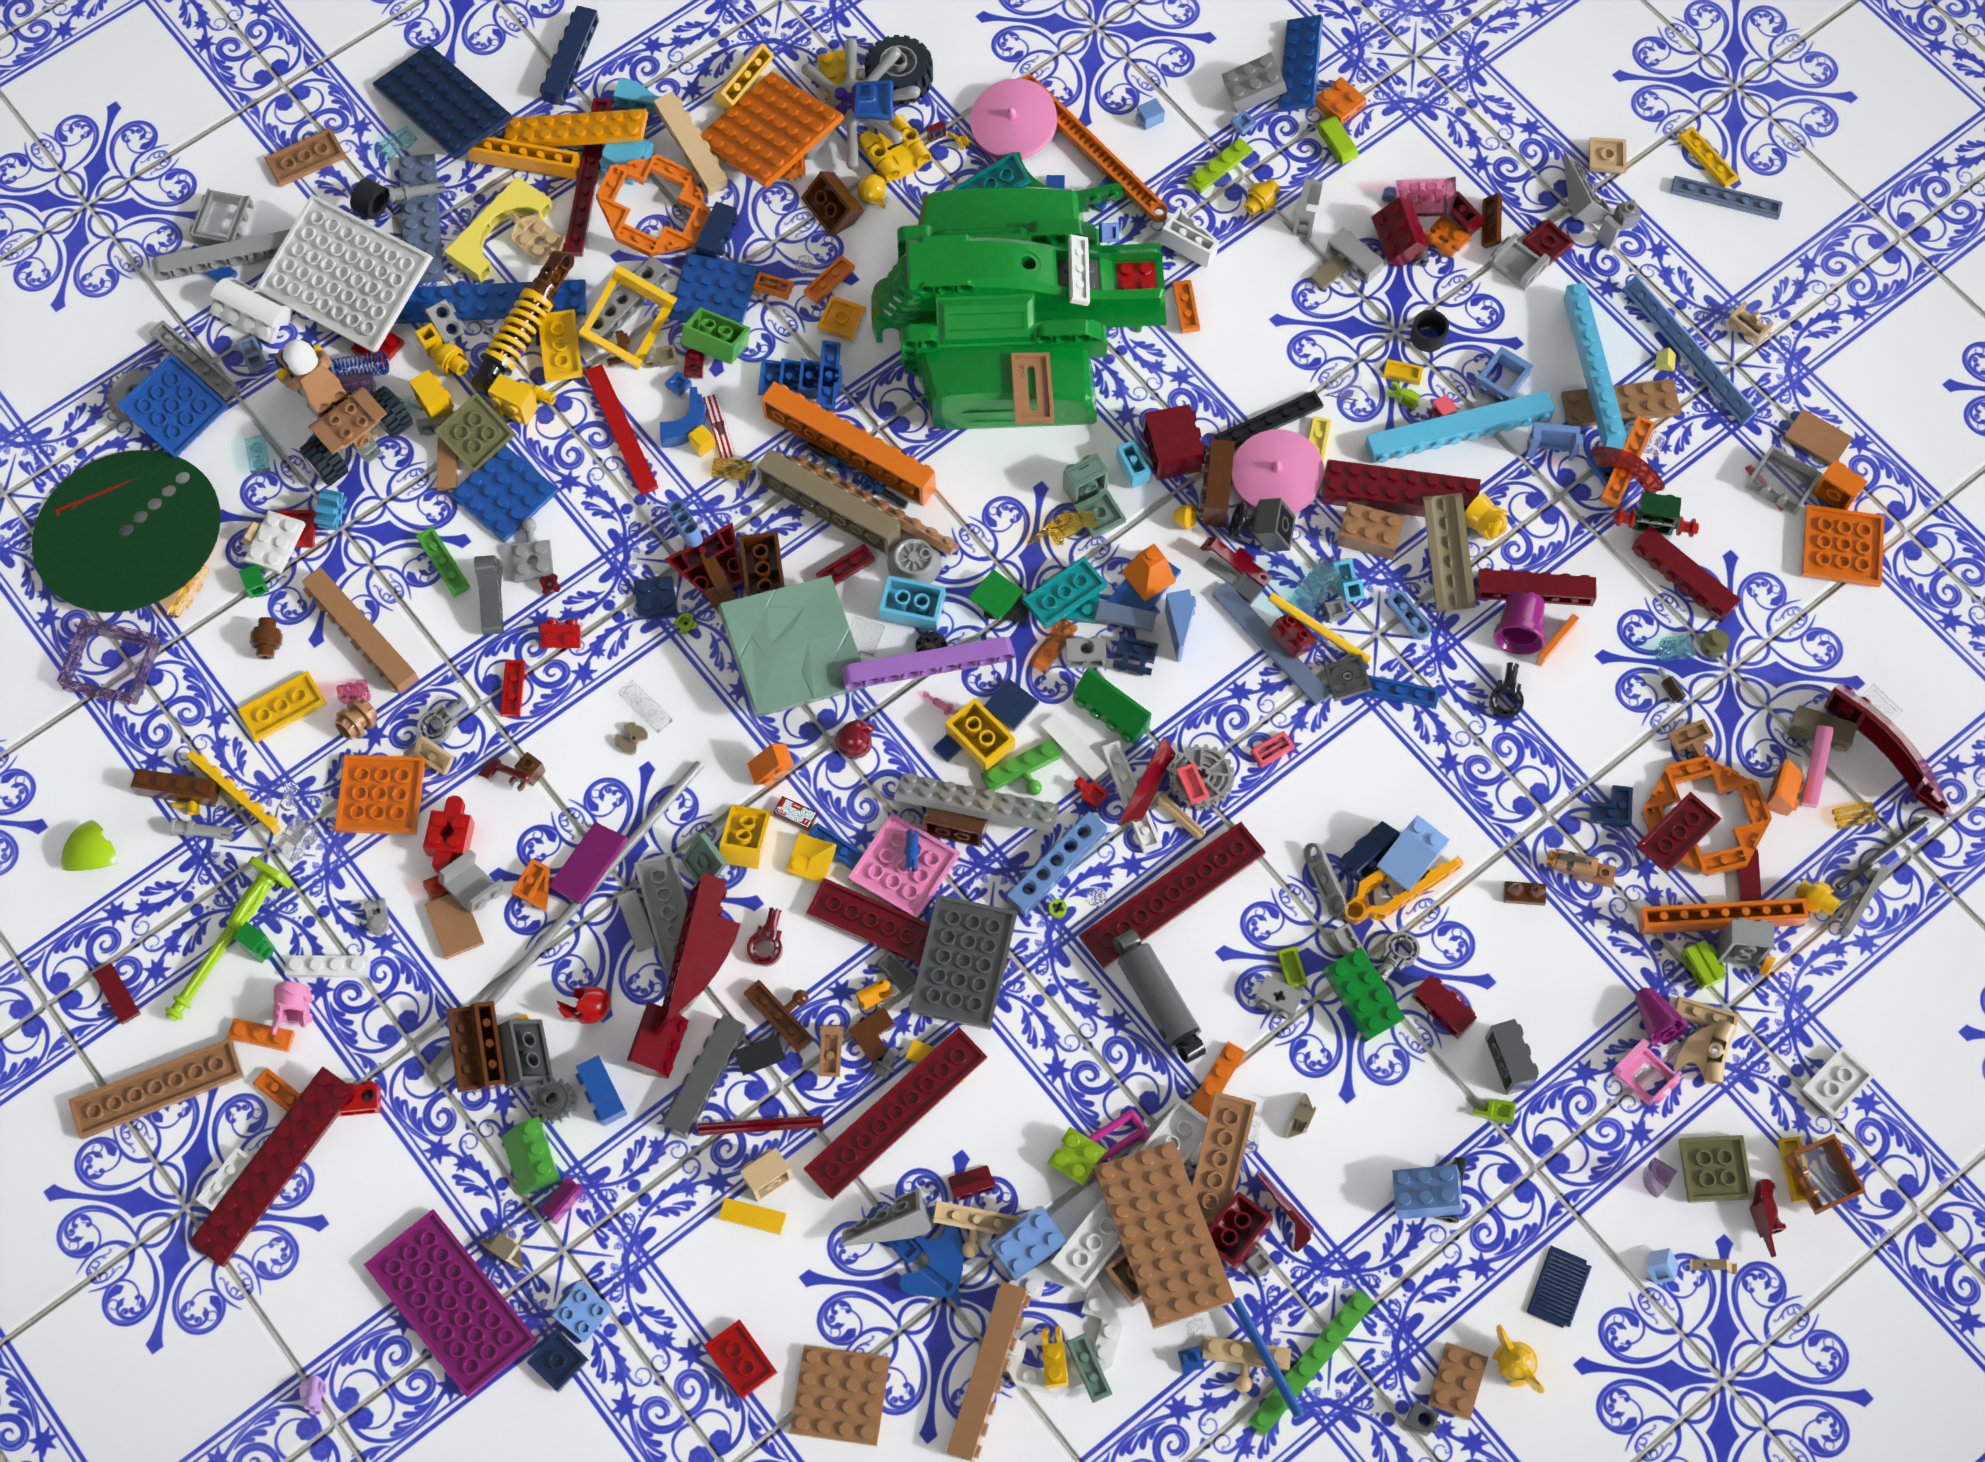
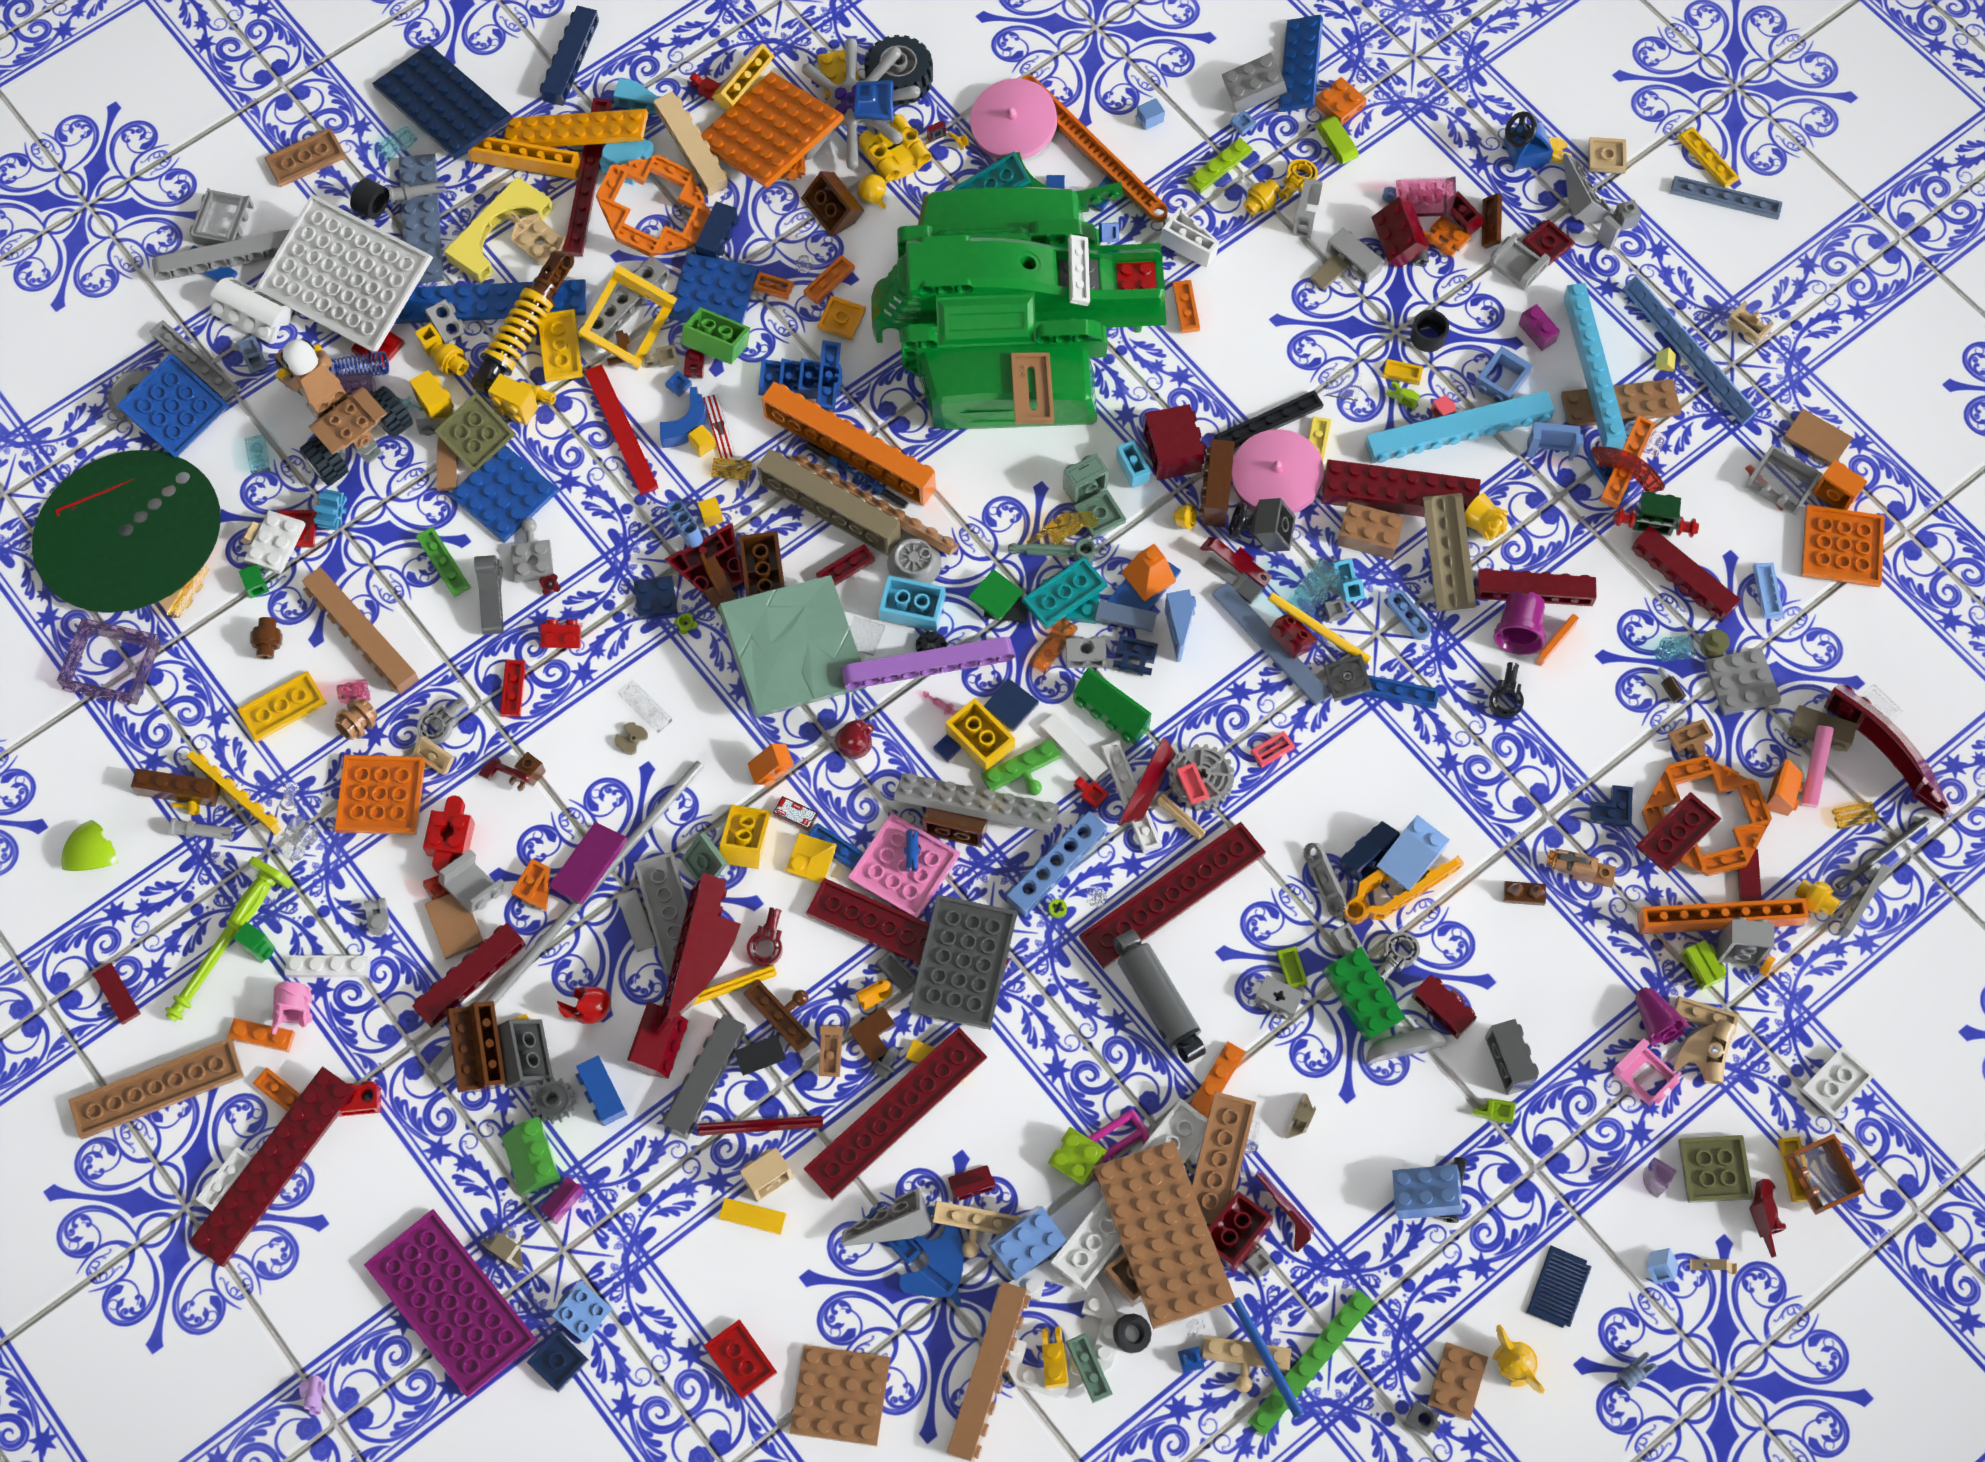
(469, 974): none -> dark red brick
(705, 87): none -> red plate
(710, 512): none -> yellow piece
(736, 983): none -> yellow axle
(1057, 550): none -> sand green piece
(1120, 1335): none -> black tyre
(1294, 180): none -> yellow pin
(1404, 1045): none -> light grey brick
(1527, 143): none -> blue piece
(1539, 327): none -> magenta brick
(1557, 146): none -> yellow piece
(1634, 1373): none -> sand blue hinge
(1742, 681): none -> light grey plate
(1768, 590): none -> light blue plate

